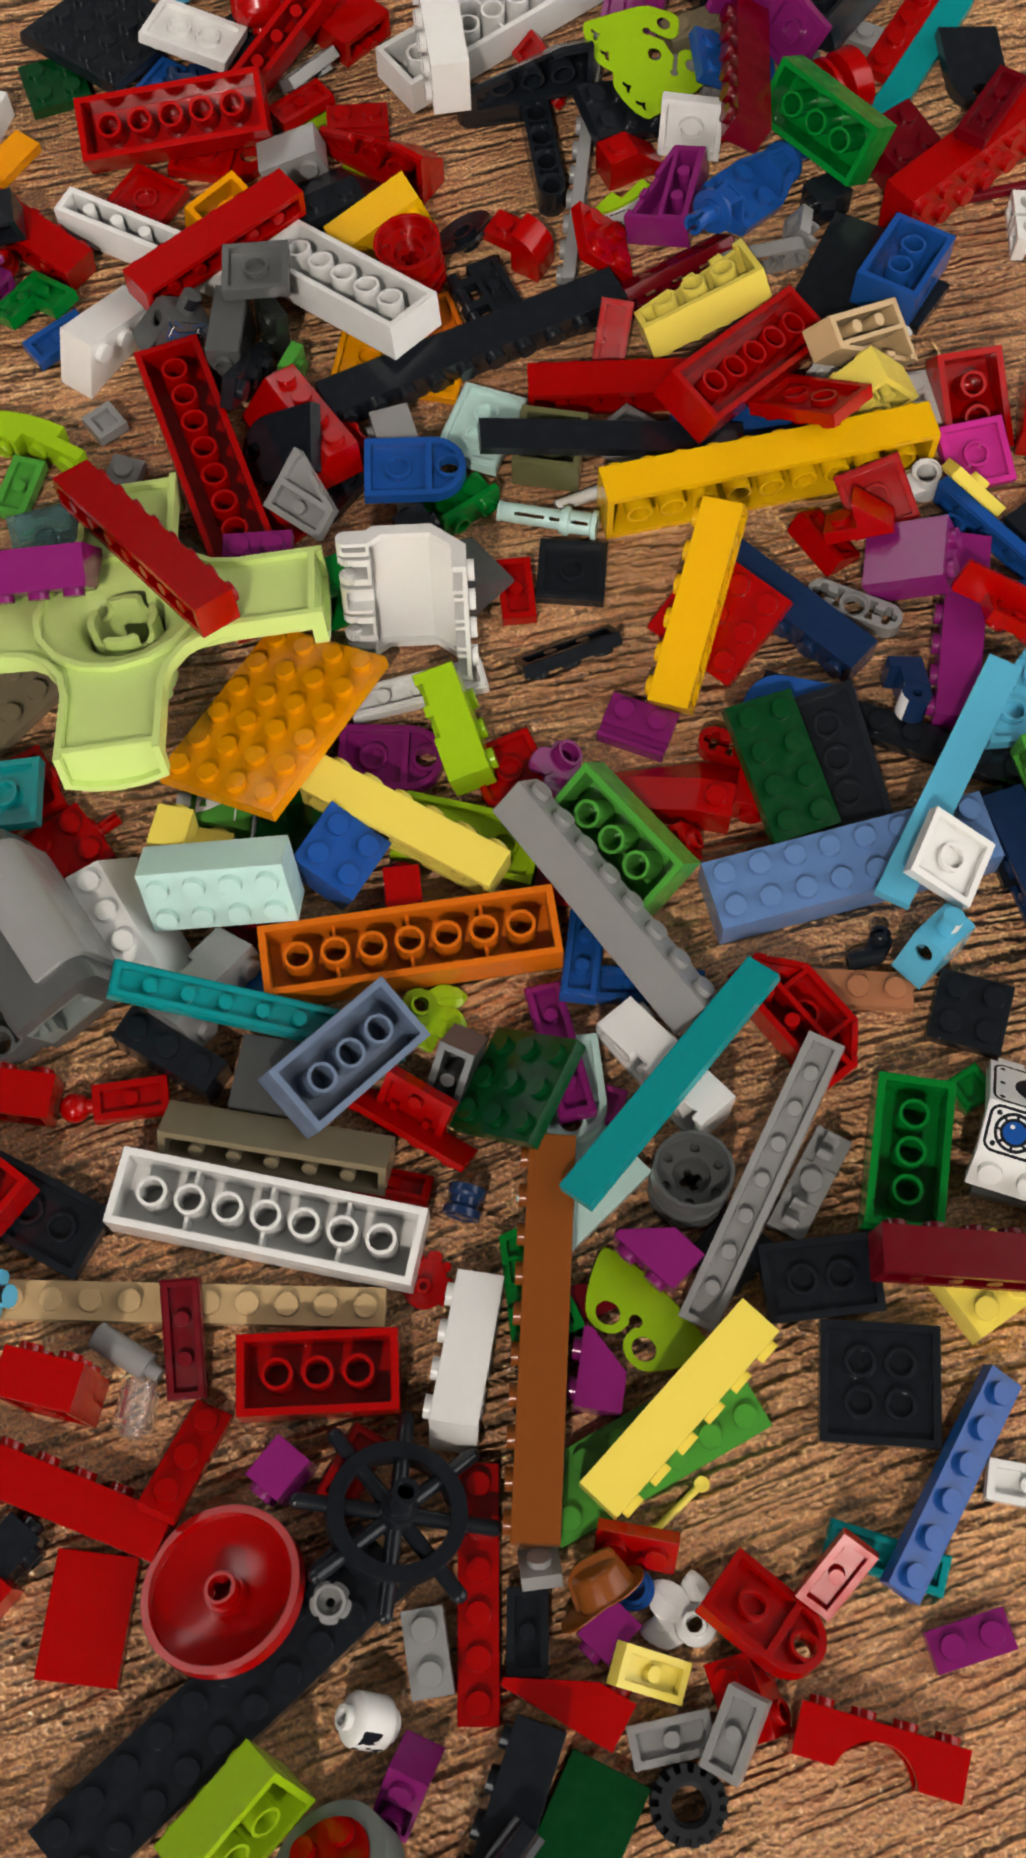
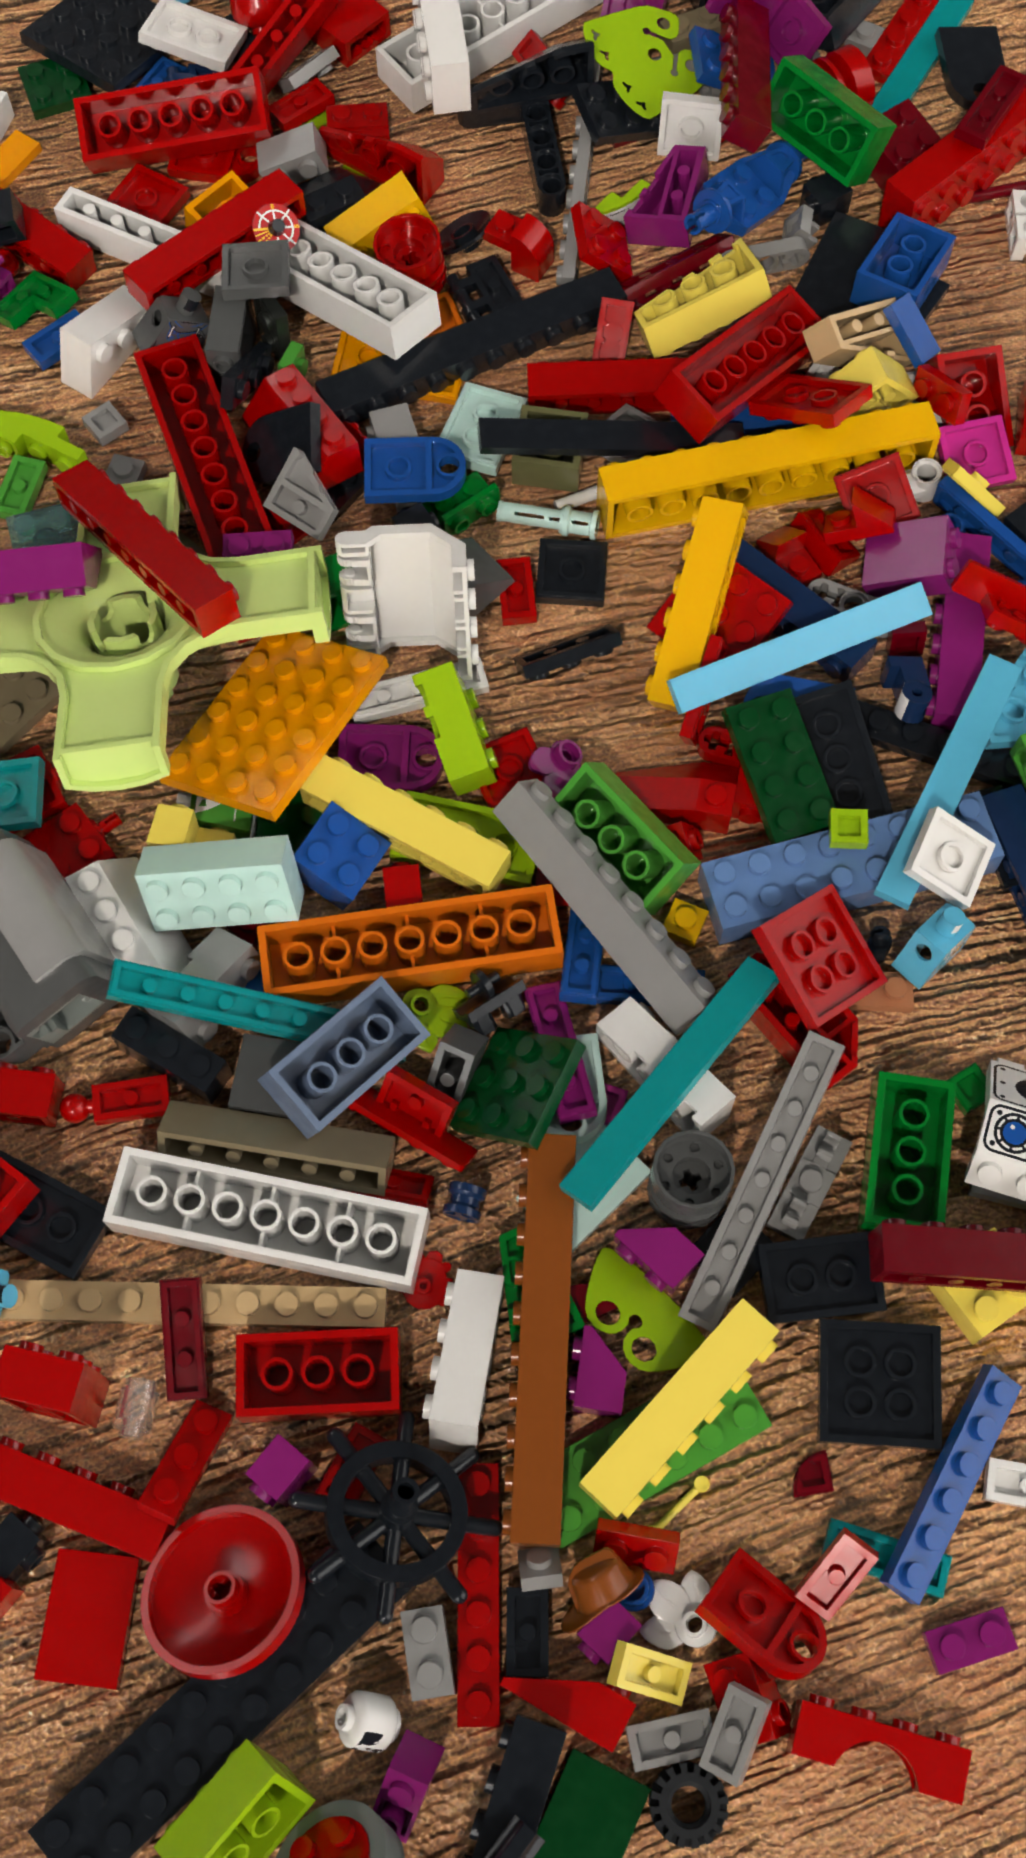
(125, 1353): light grey cylinder -> none
(275, 223): none -> piece
(318, 1603): light grey plate -> none
(486, 996): none -> black hips
(625, 160): red slope -> none
(637, 727): magenta plate -> none
(685, 922): none -> yellow plate
(696, 718): none -> red tile
(787, 550): none -> red slope
(799, 648): none -> medium azure tile
(813, 1477): none -> dark red tile
(819, 957): none -> red plate
(848, 828): none -> lime plate
(907, 640): none -> dark red plate
(911, 330): none -> blue tile
(945, 395): none -> red plate
(969, 1013): black plate -> none

